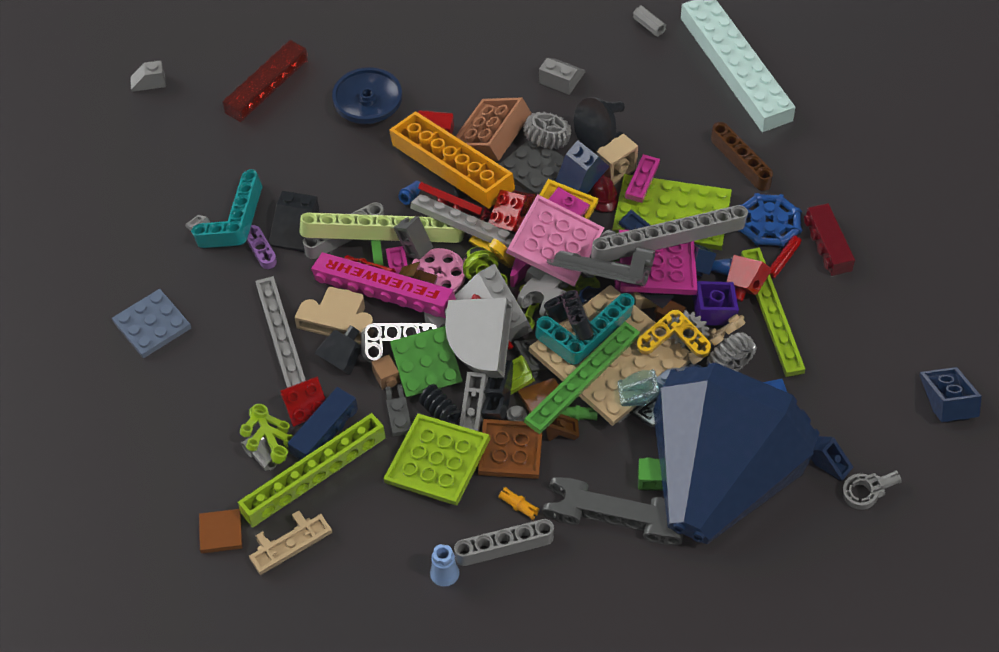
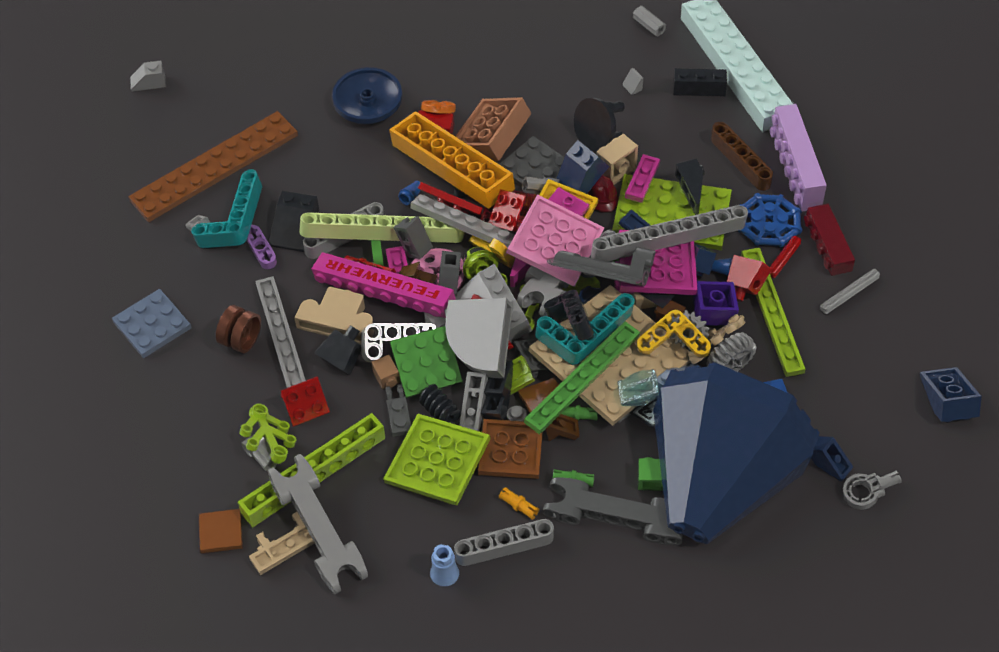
(212, 166): none -> dark orange plate
(238, 329): none -> copper wheel
(265, 80): clear red brick -> none
(323, 423): dark blue brick -> none
(334, 554): none -> light grey piece
(438, 107): none -> orange tile
(449, 270): none -> dark grey slope
(535, 185): none -> light grey piece
(547, 130): light grey gear -> none
(559, 75): light grey slope -> none
(588, 478): none -> bright green pin
(633, 82): none -> light grey slope
(690, 177): none -> black slope
(700, 82): none -> black brick
(798, 157): none -> lavender brick
(849, 291): none -> light grey axle

